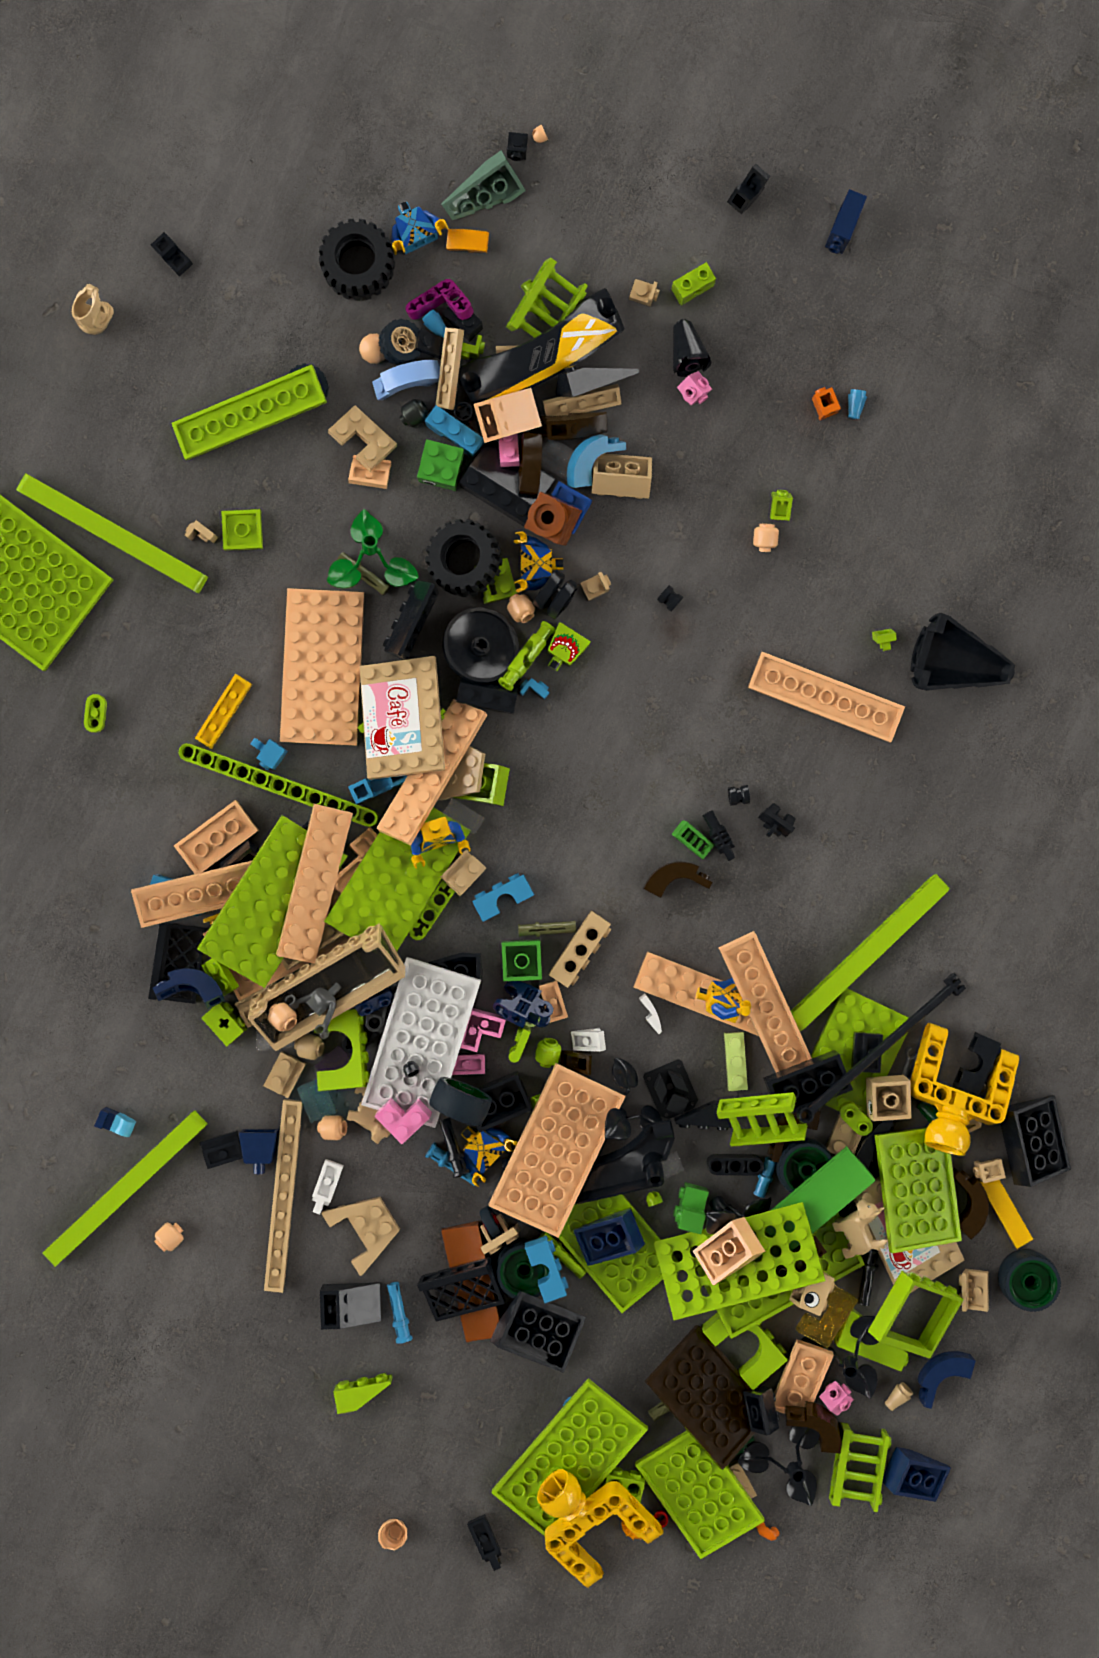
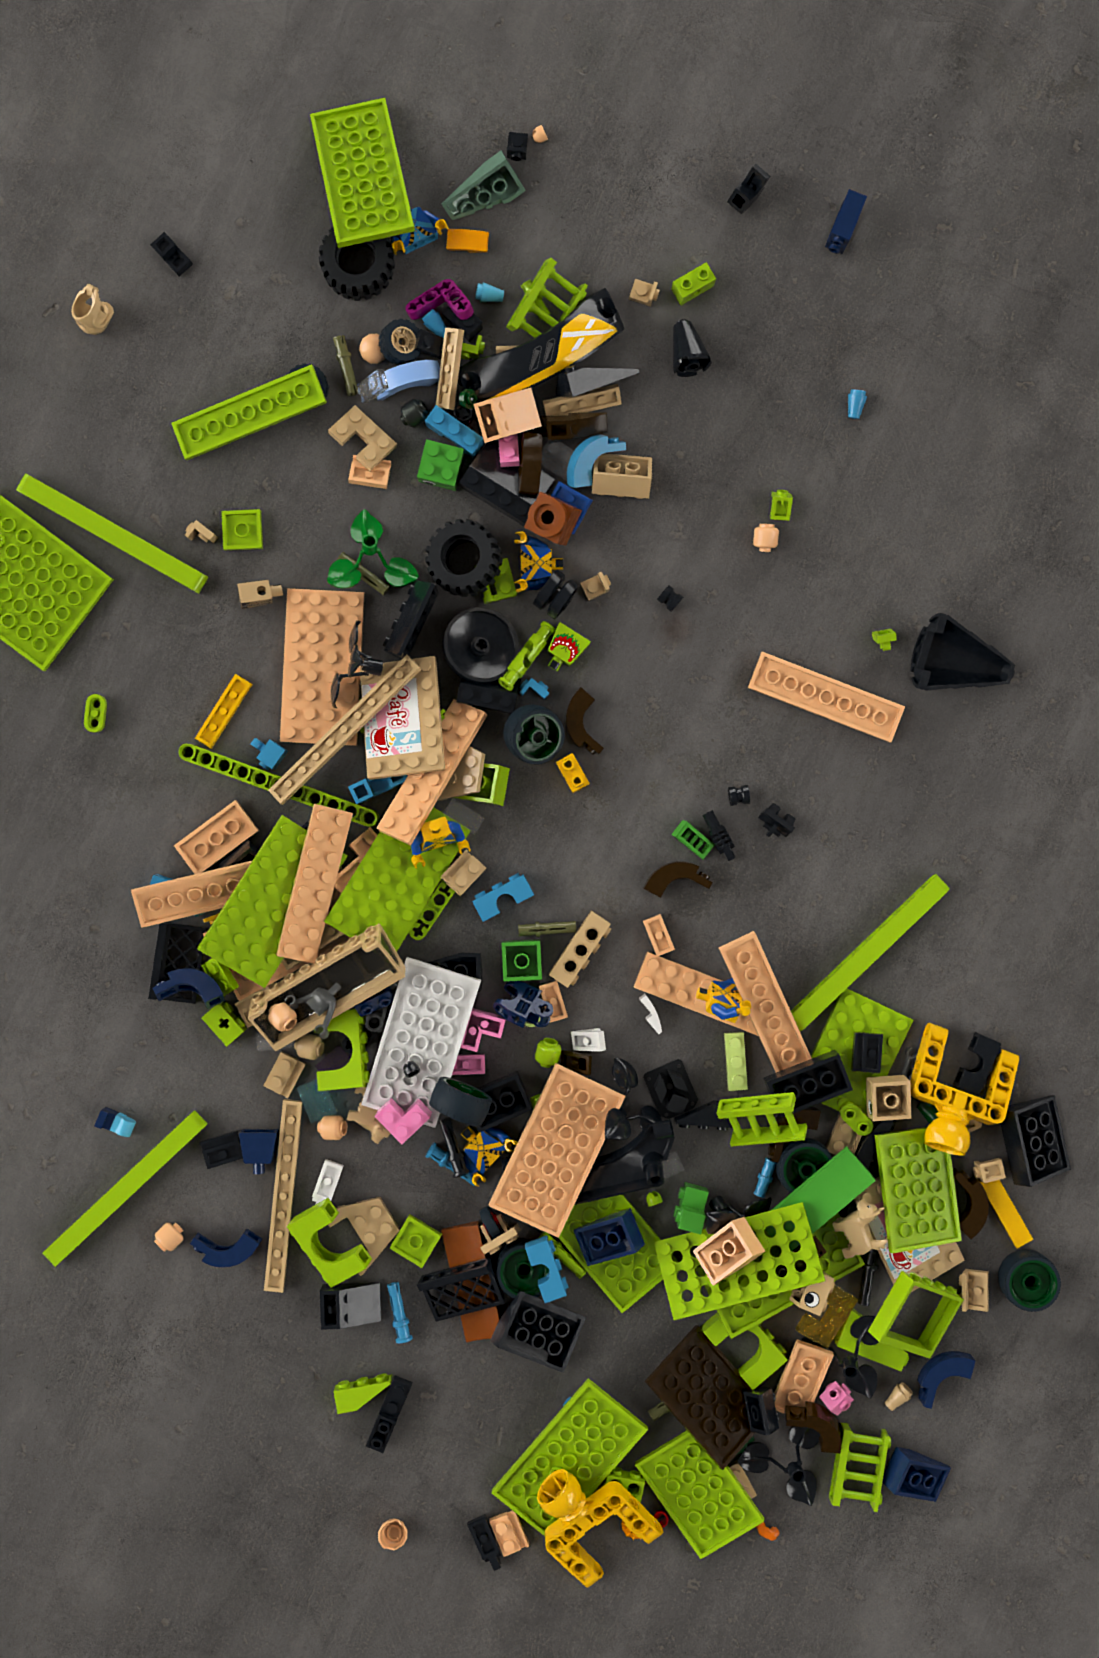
(226, 1255): none -> dark blue arch
(249, 593): none -> tan torso
(332, 1266): none -> lime arch
(343, 357): none -> olive pin
(344, 729): none -> tan plate
(362, 173): none -> lime plate
(368, 665): none -> black plant
(372, 386): none -> clear plate
(388, 1414): none -> black slope
(415, 1241): none -> lime plate
(467, 398): none -> dark green plate
(488, 293): none -> medium azure cone
(509, 1532): none -> light nougat plate
(521, 608): light nougat head -> none
(521, 729): none -> wheel
(521, 1039): lime plate -> none
(572, 773): none -> yellow hips
(574, 721): none -> dark brown arch
(658, 935): none -> light nougat plate
(695, 388): bright pink brick -> none
(743, 1168): black beam -> none
(830, 398): orange brick -> none
(951, 987): black hinge -> none

